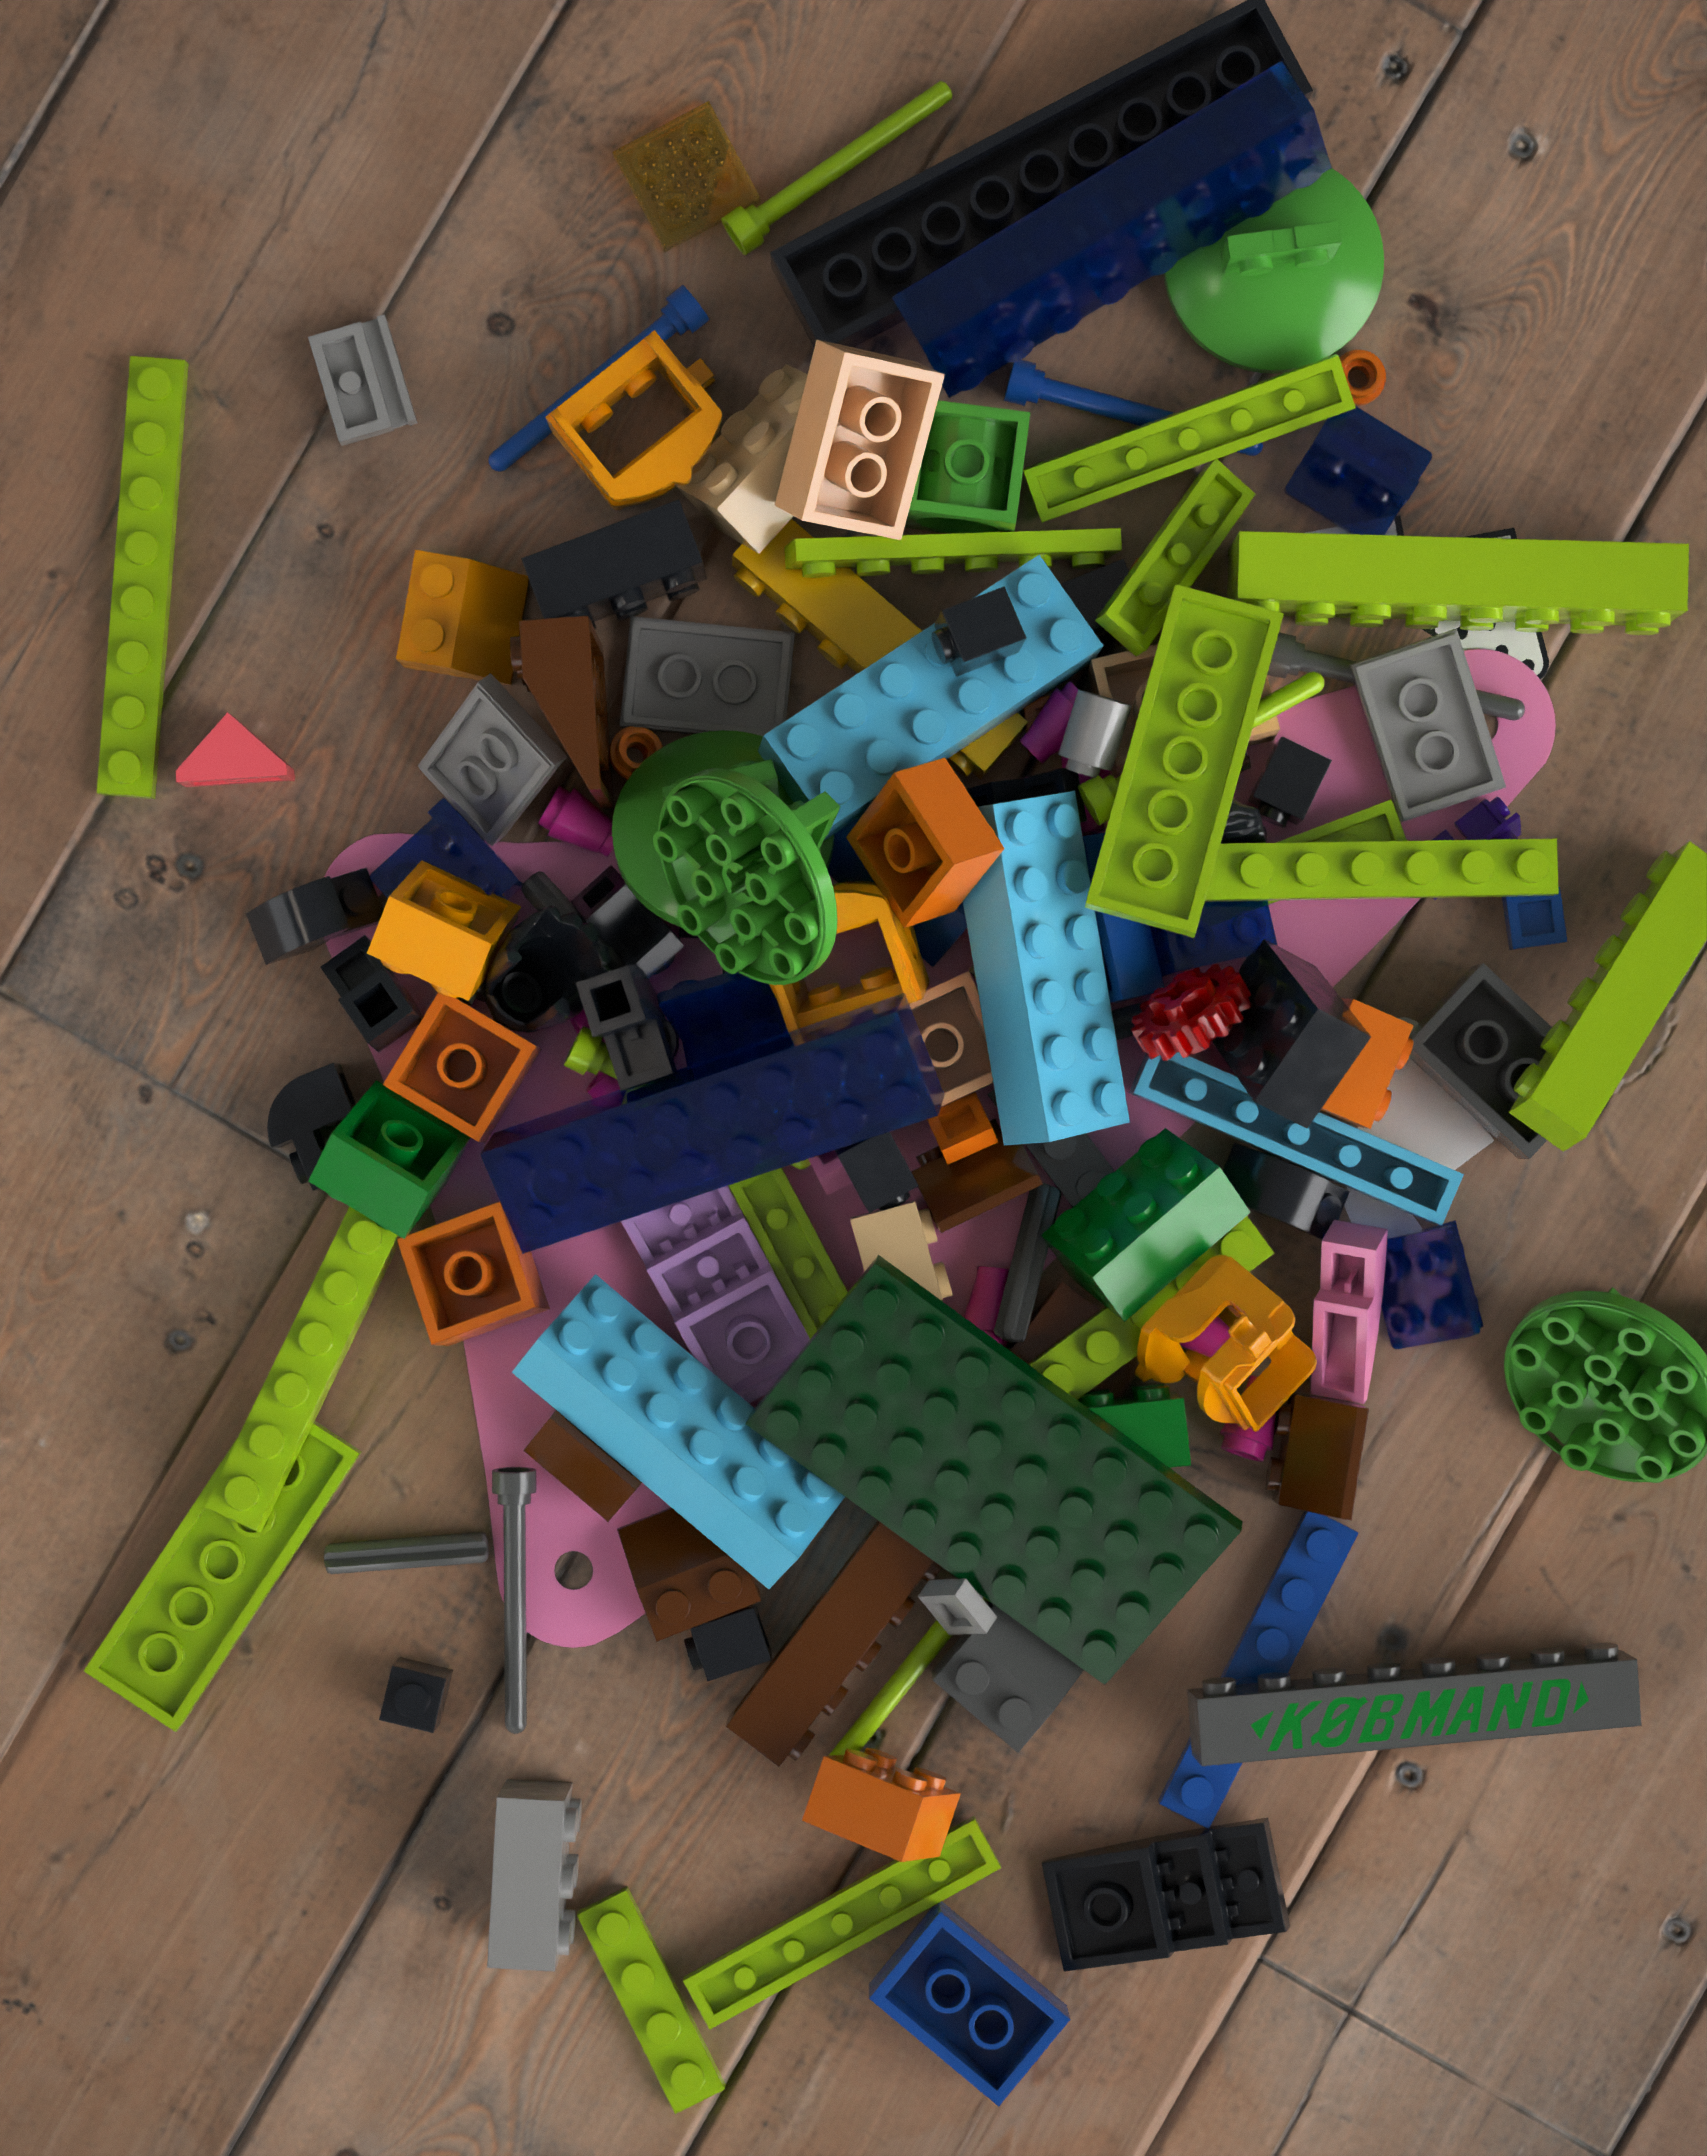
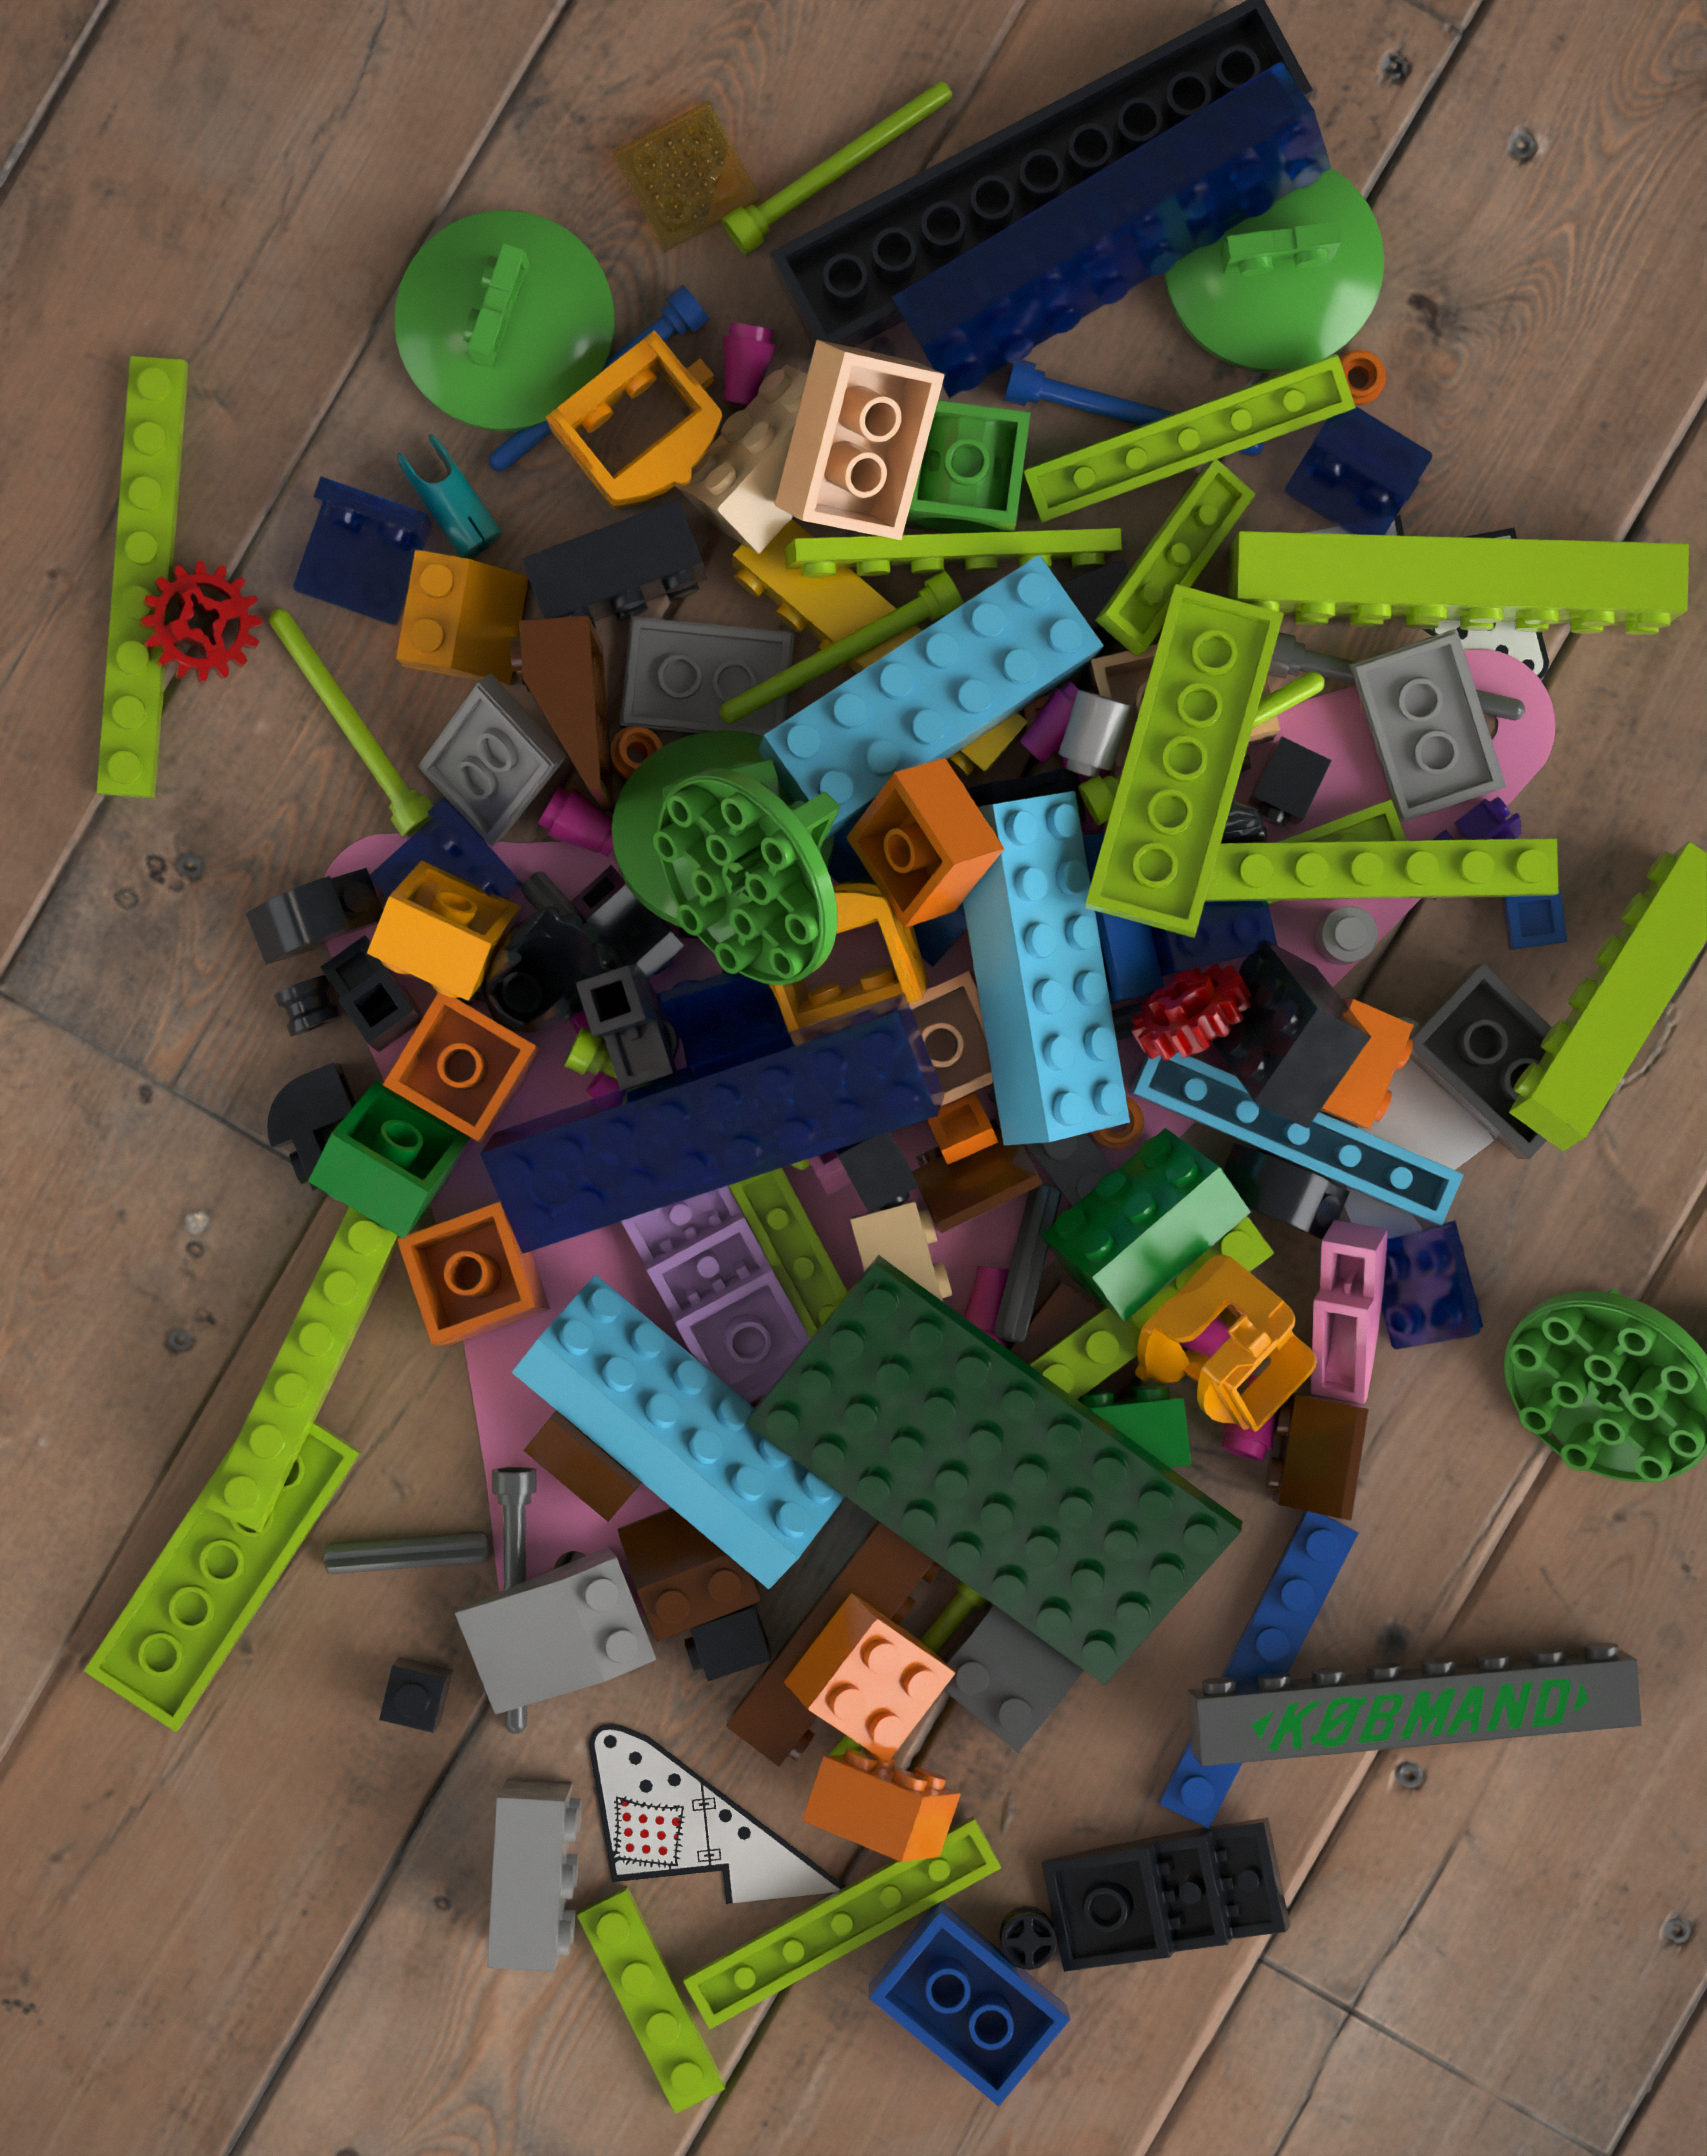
(222, 612): none -> red gear
(231, 757): coral slope -> none
(308, 1005): none -> black wheel
(361, 551): none -> clear blue bracket
(362, 380): light grey plate -> none
(407, 805): none -> lime piece
(455, 506): none -> teal piece
(503, 319): none -> bright green bracket
(556, 1633): none -> light grey slope
(675, 1823): none -> white sticker
(746, 360): none -> dark pink cone
(869, 1677): none -> brick
(933, 601): none -> lime piece
(957, 1606): light grey plate -> none
(978, 632): black brick -> none
(1027, 1949): none -> black wheel
(1128, 1135): none -> orange plate
(1346, 935): none -> light grey brick

